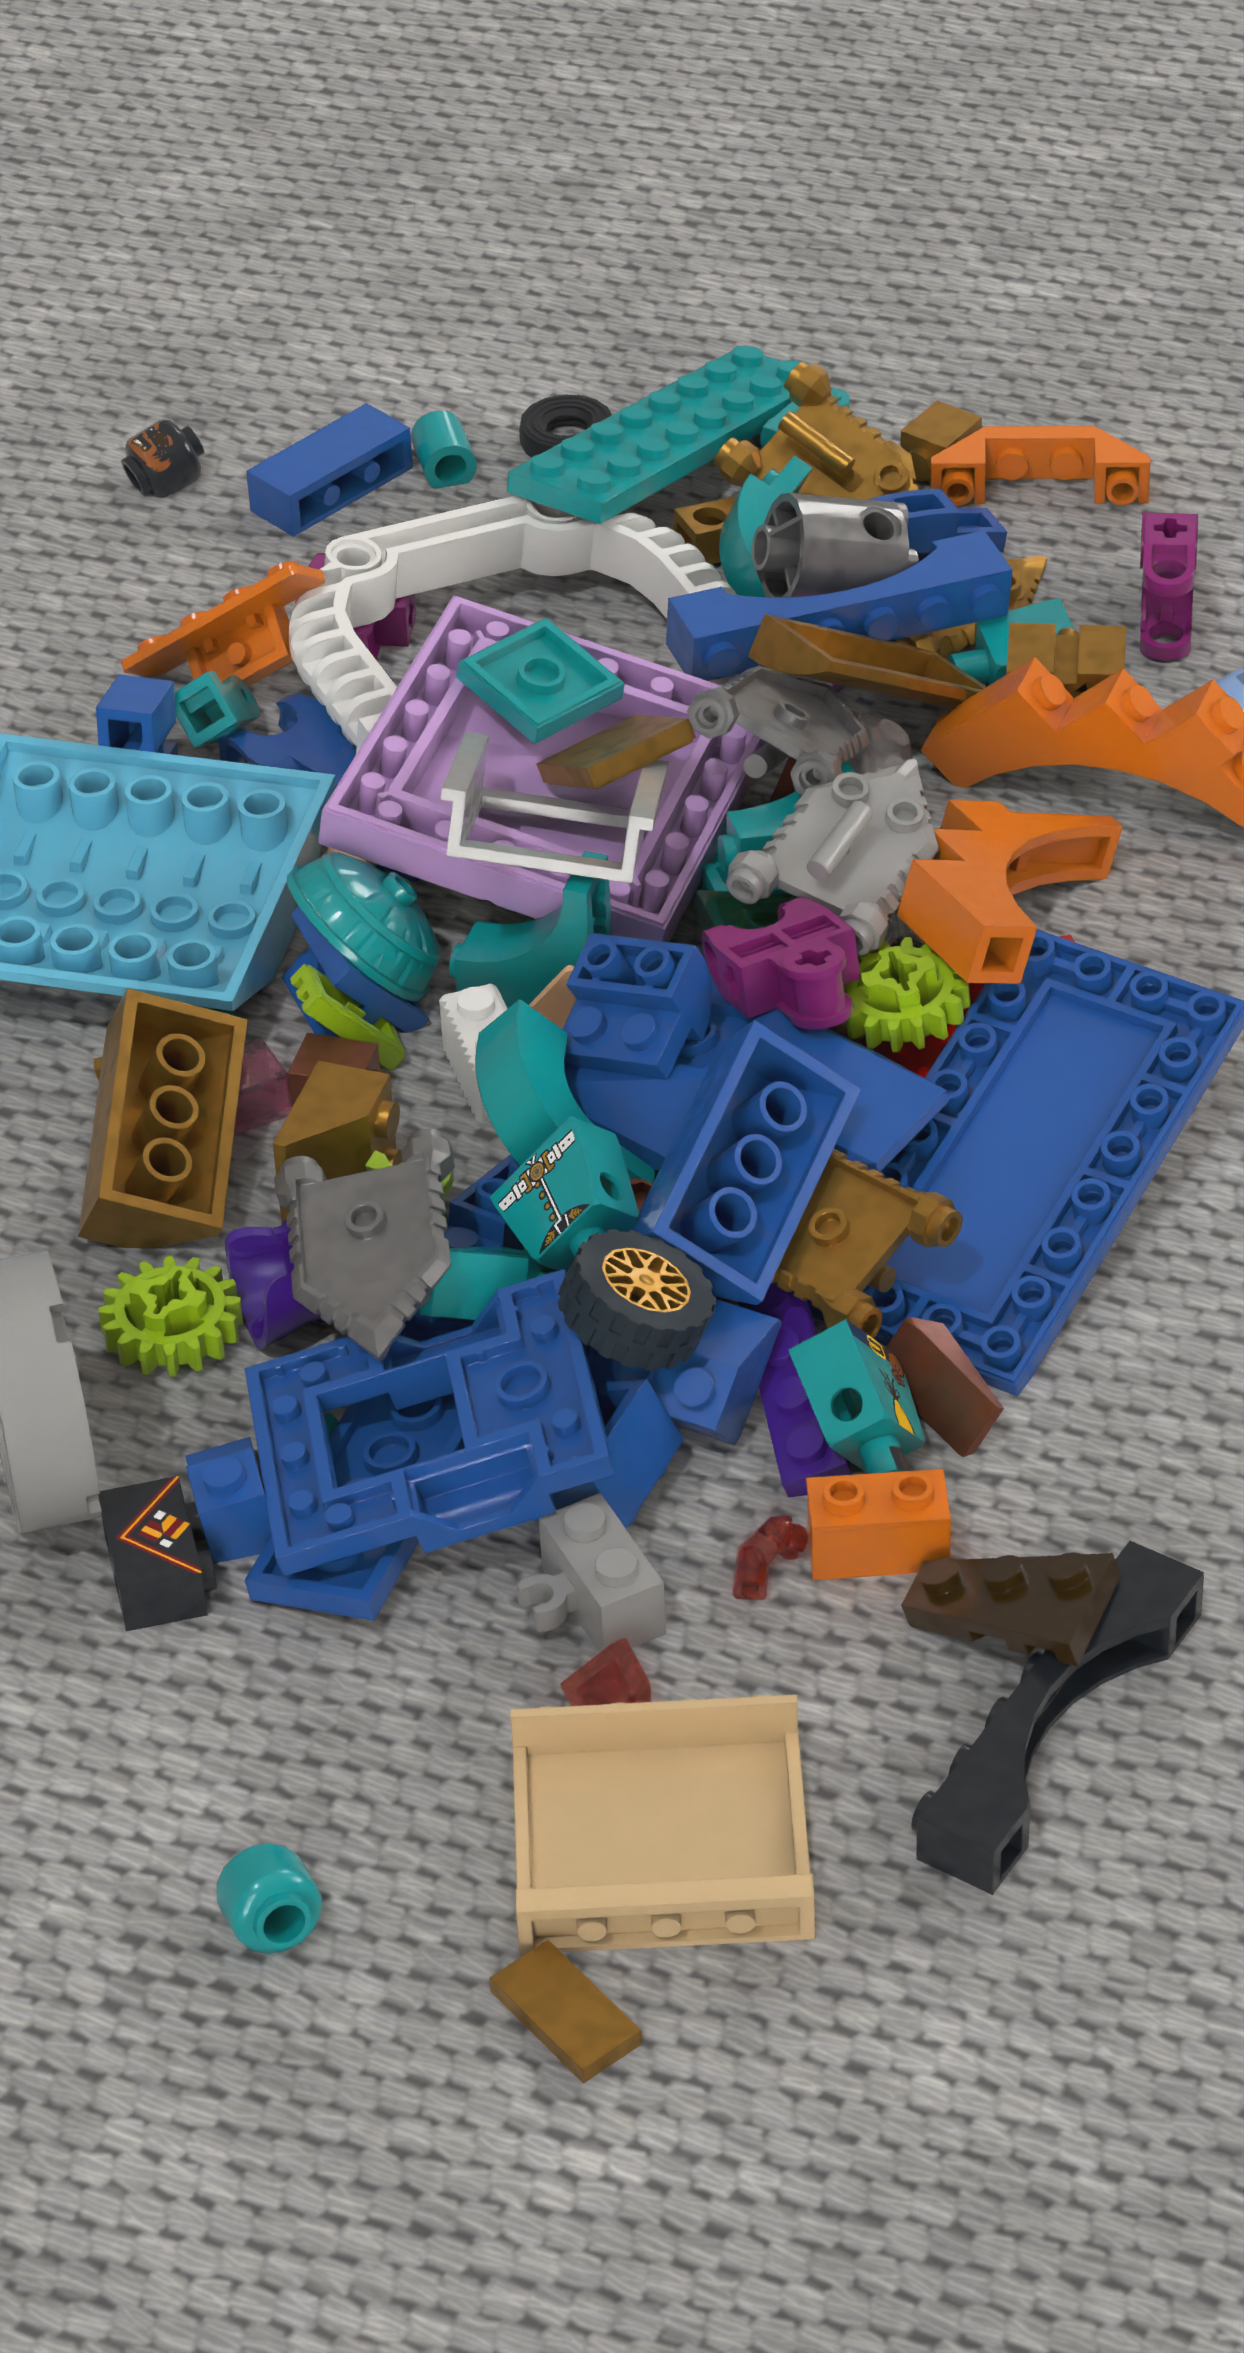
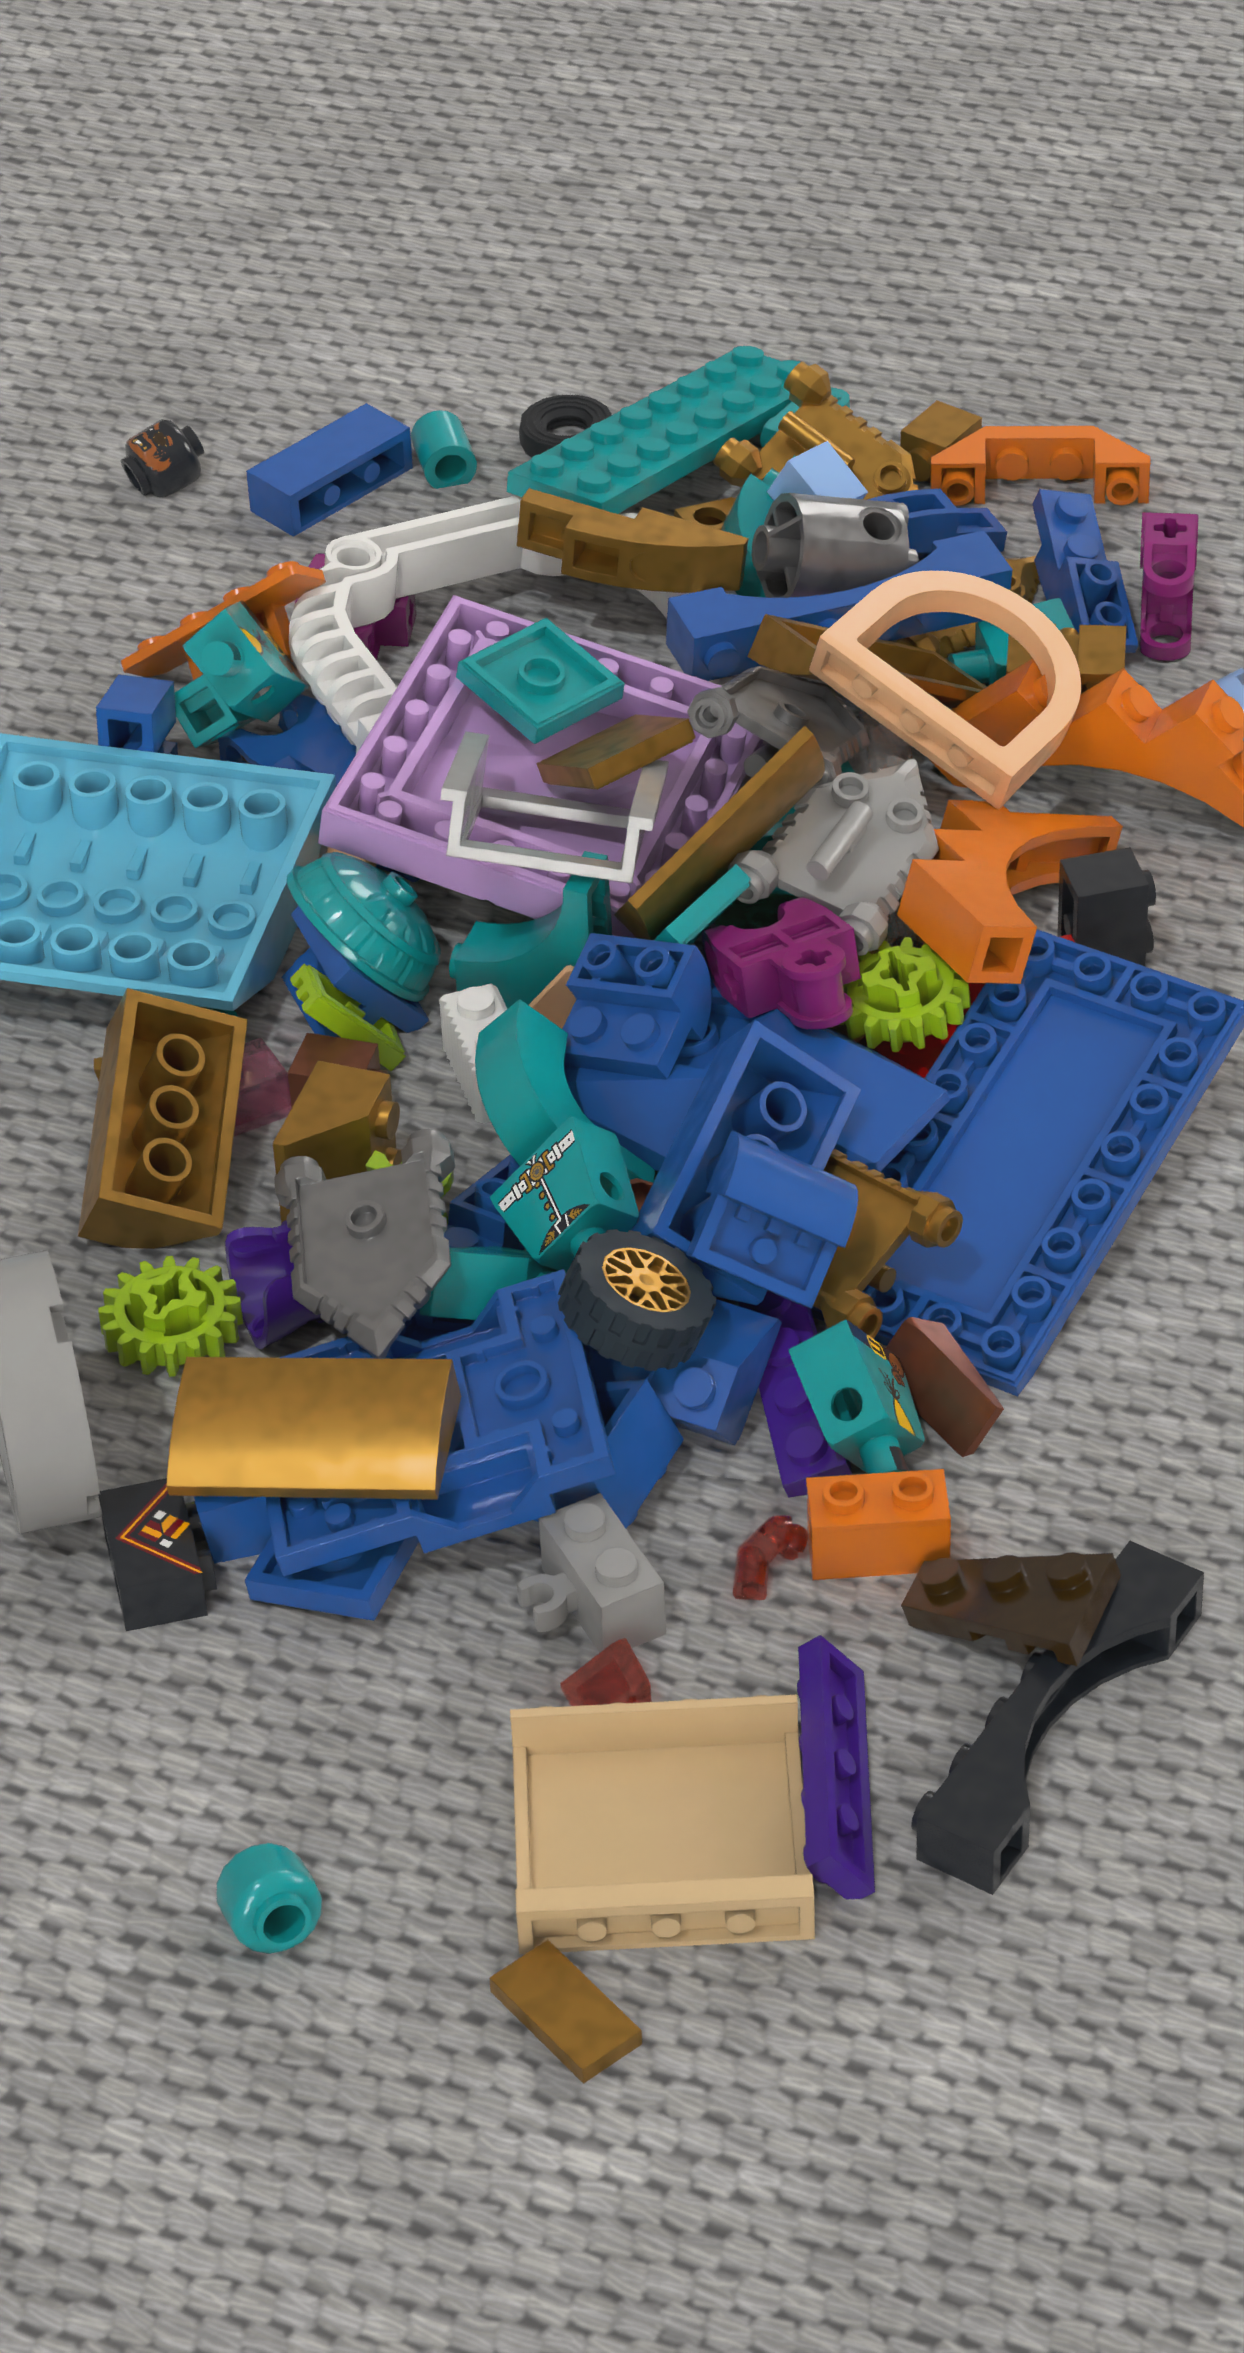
(242, 660): none -> teal torso
(312, 1427): none -> pearl gold slope
(626, 552): none -> pearl gold slope
(706, 908): none -> teal tile
(725, 835): none -> pearl gold slope
(773, 1220): none -> blue brick
(818, 473): none -> light blue brick
(835, 1770): none -> dark purple plate
(919, 718): none -> light nougat window
(1075, 564): none -> blue slope
(1107, 903): none -> black brick

